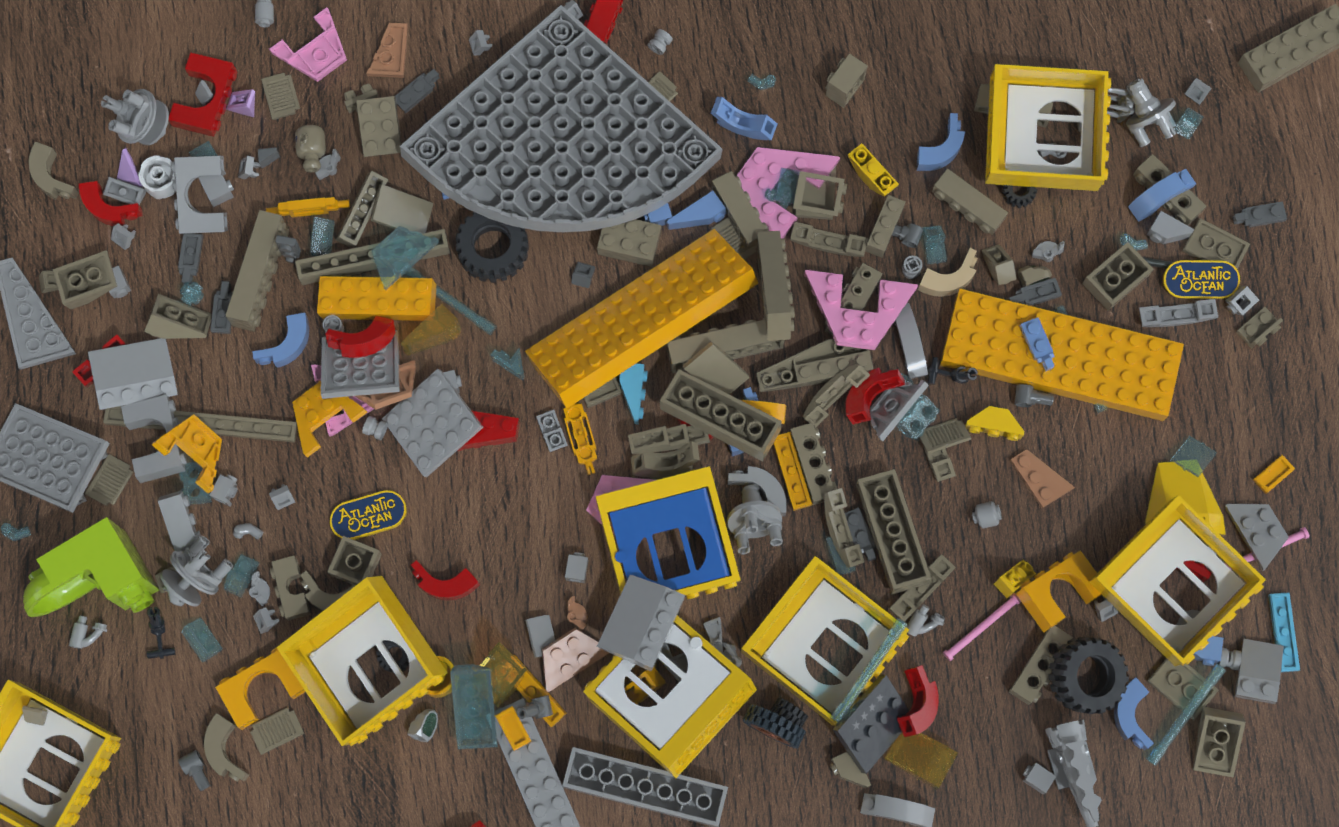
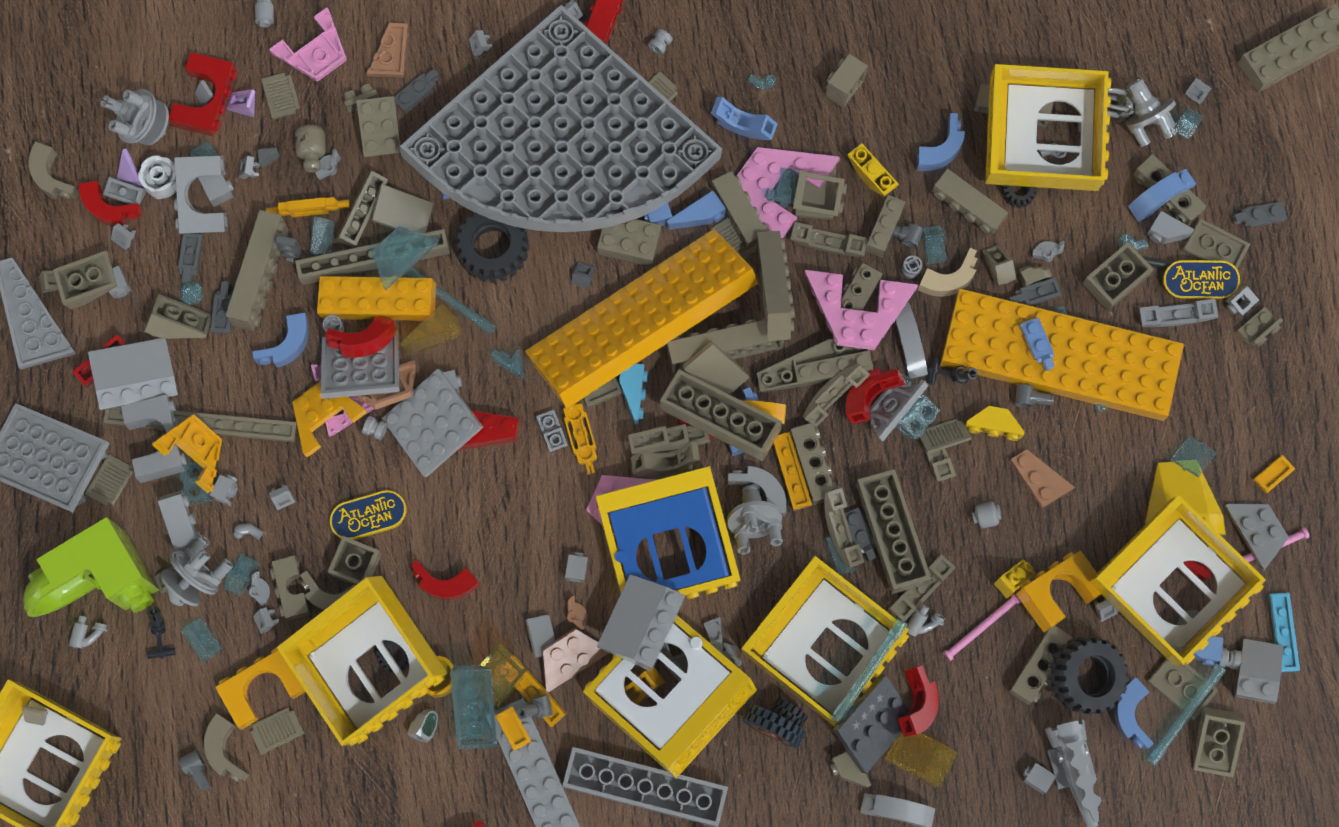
(13, 533): clear light blue arm -> none

